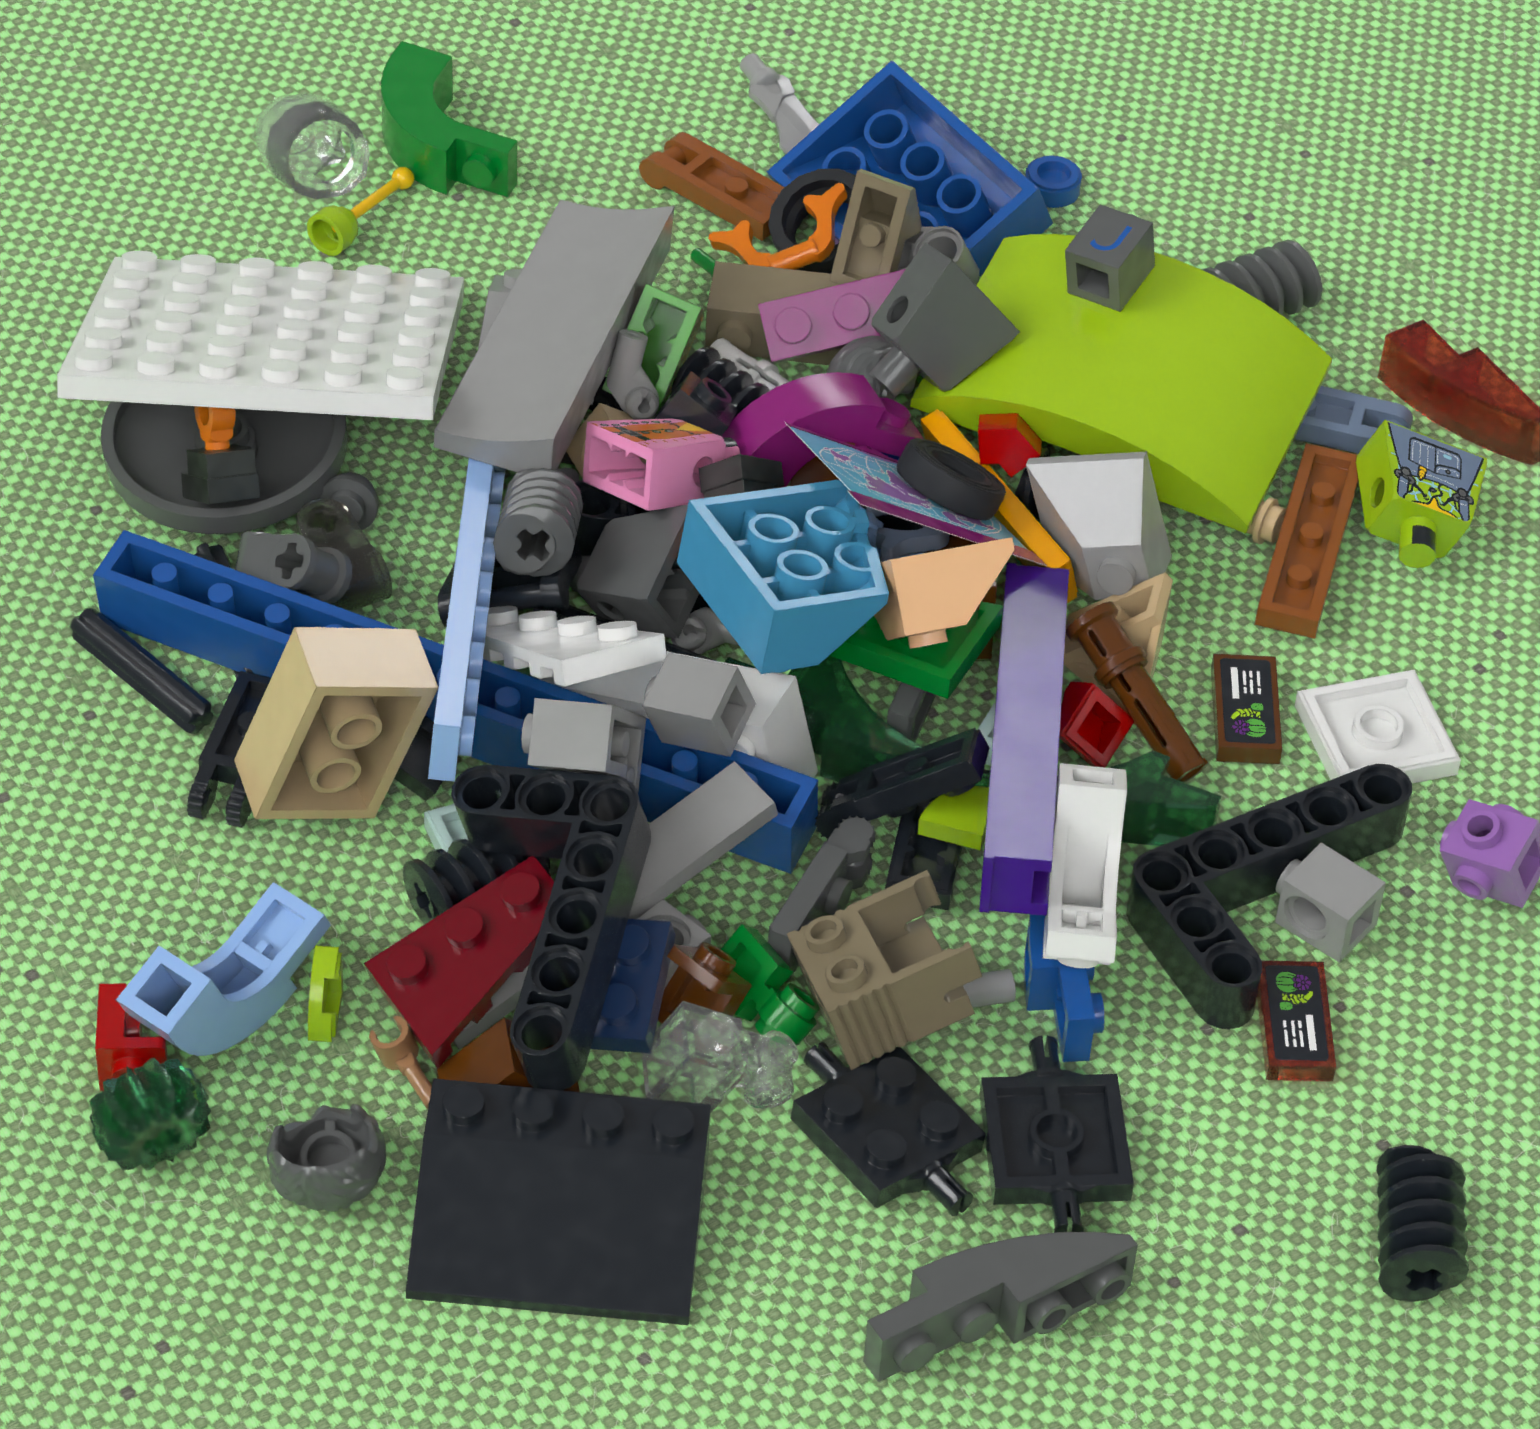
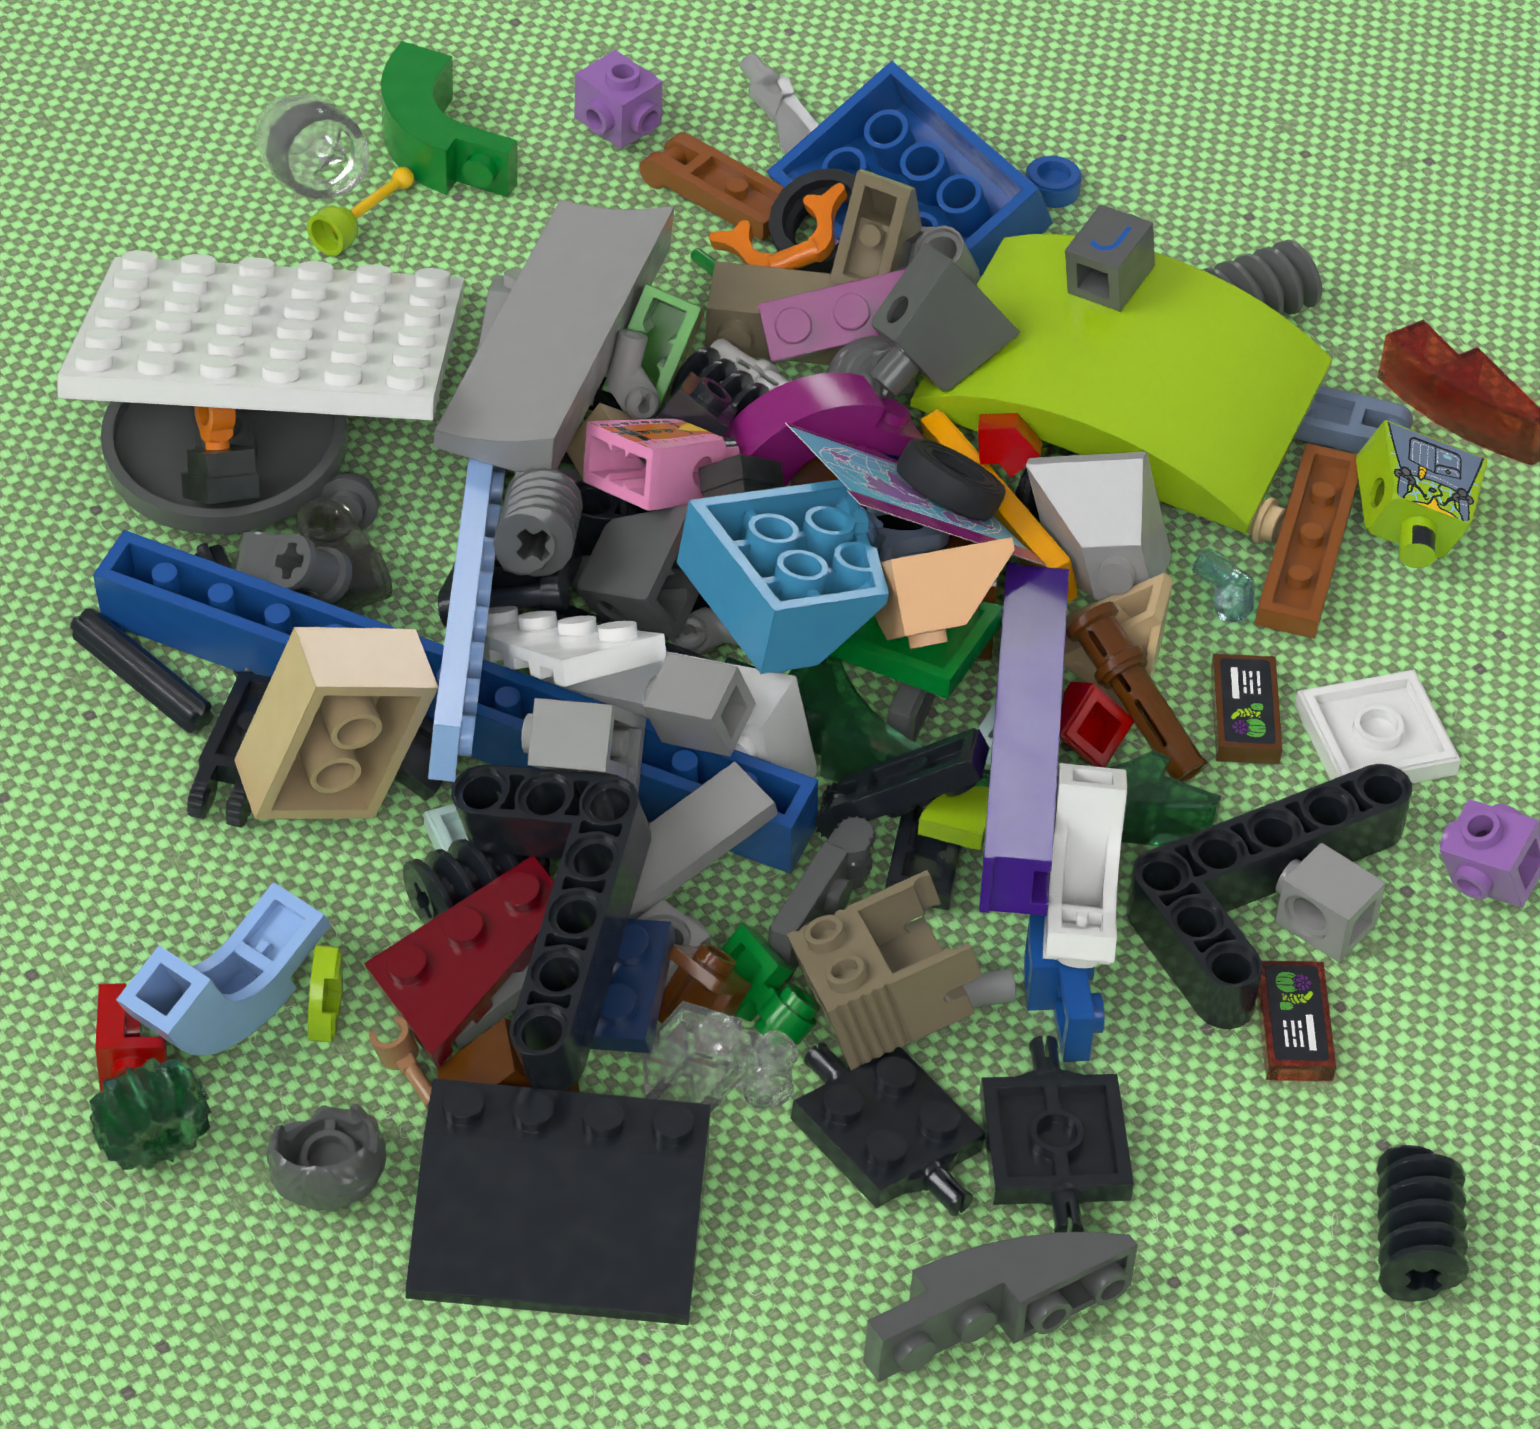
(618, 99): none -> medium lavender brick
(1232, 586): none -> clear light blue arm

